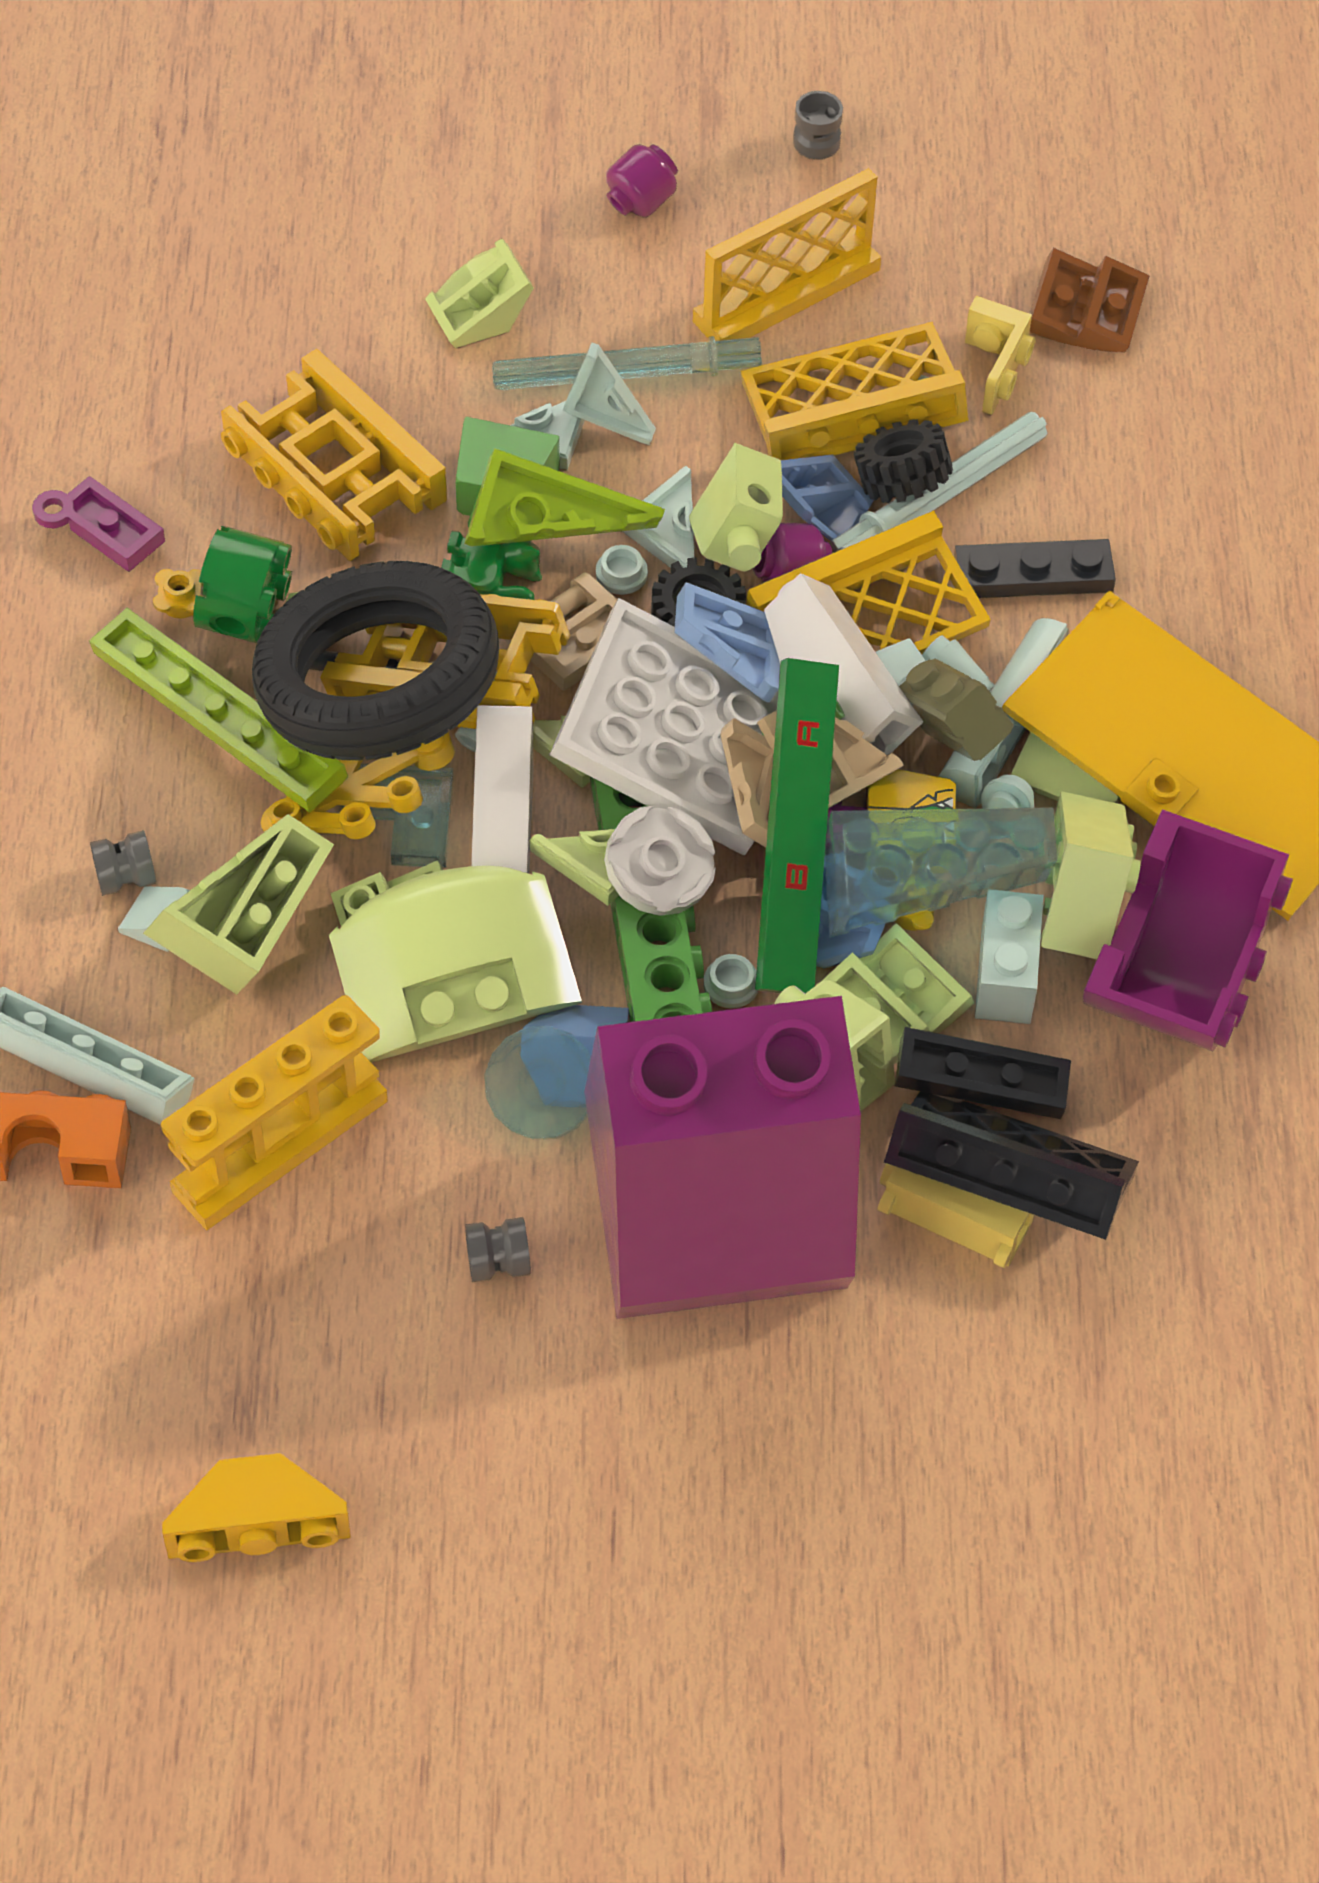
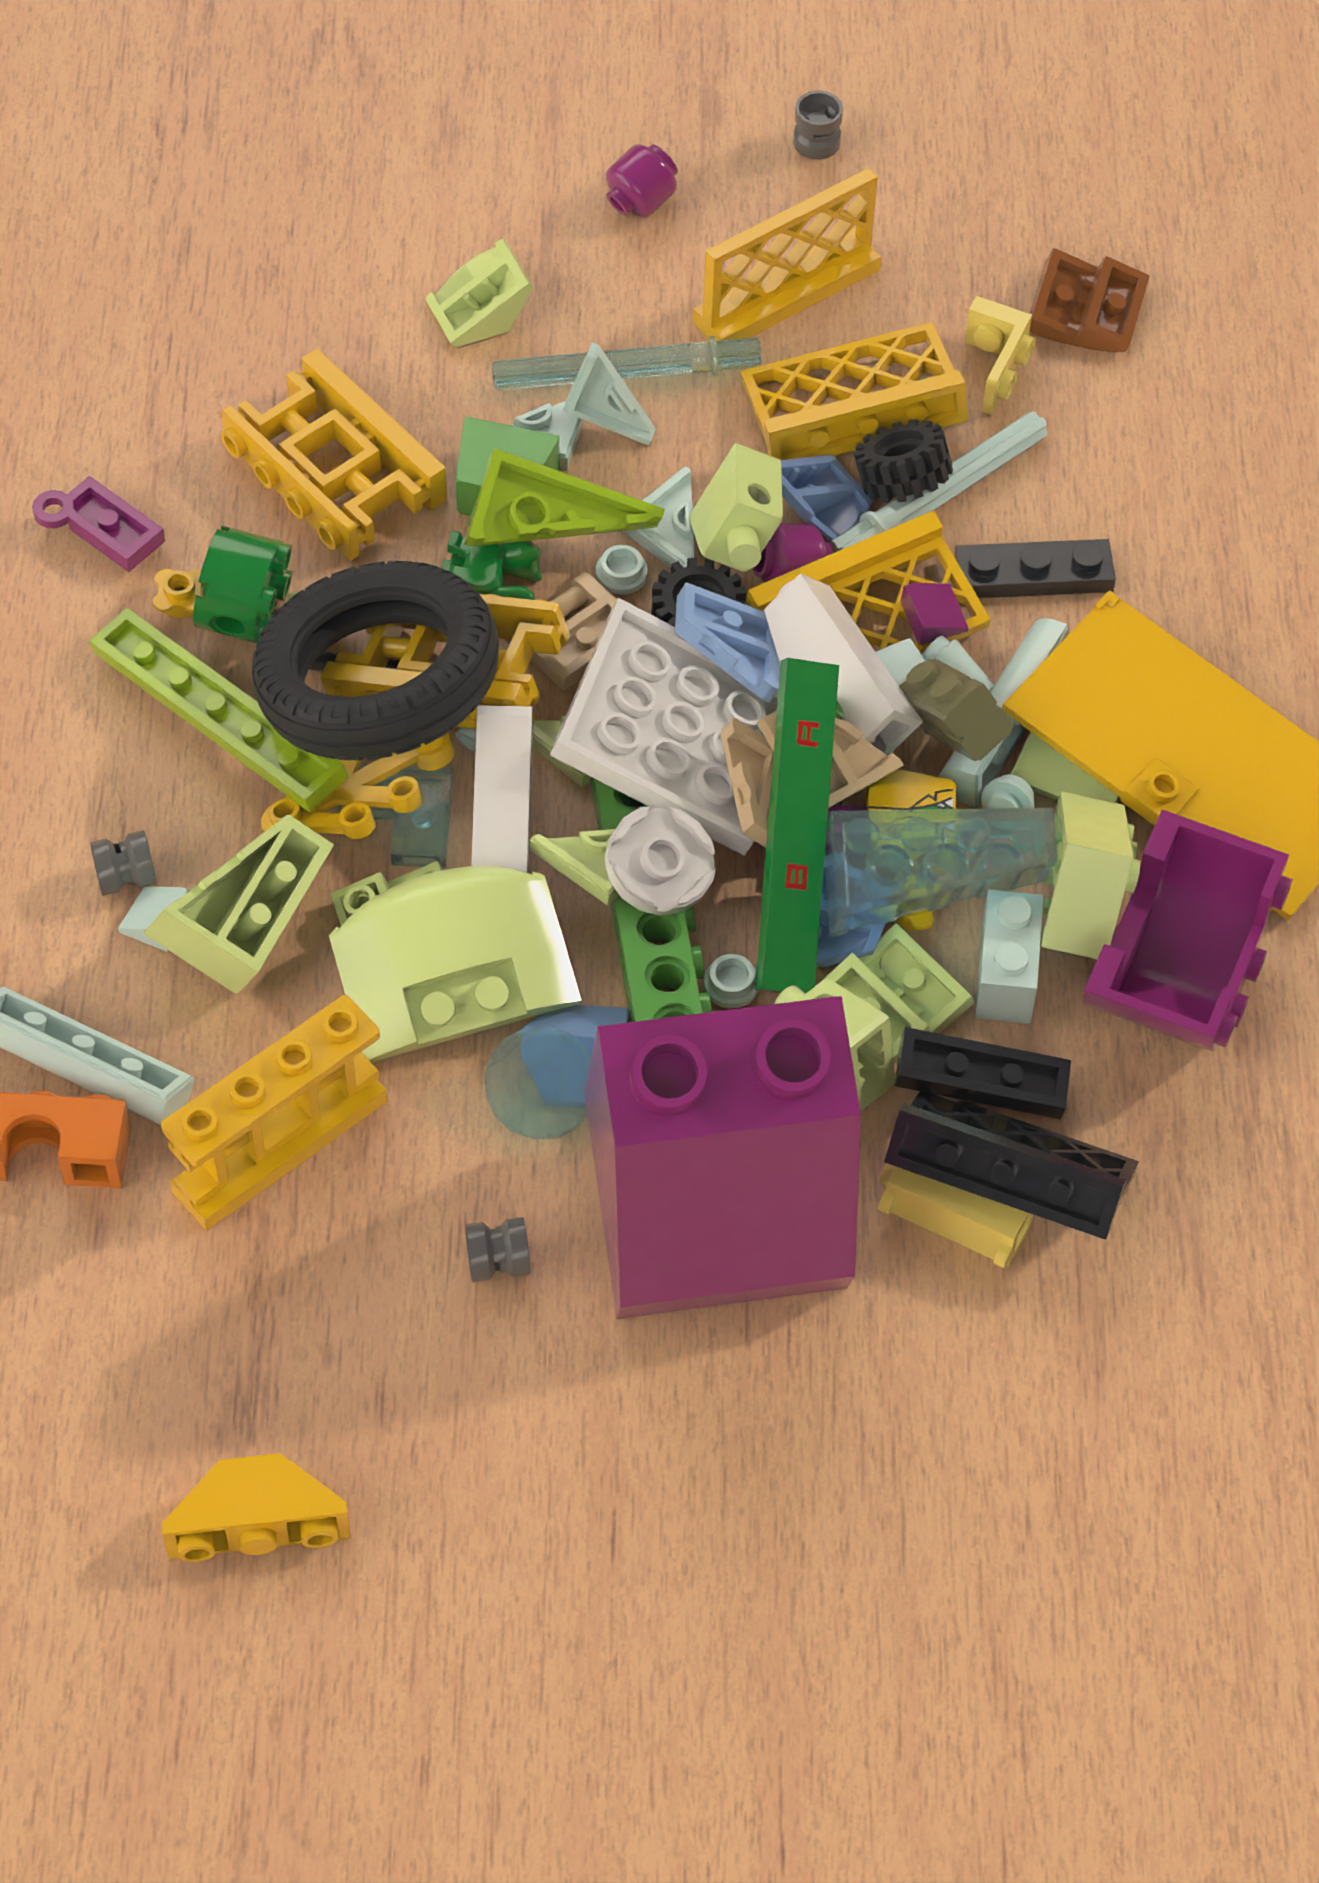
(932, 611): none -> magenta slope

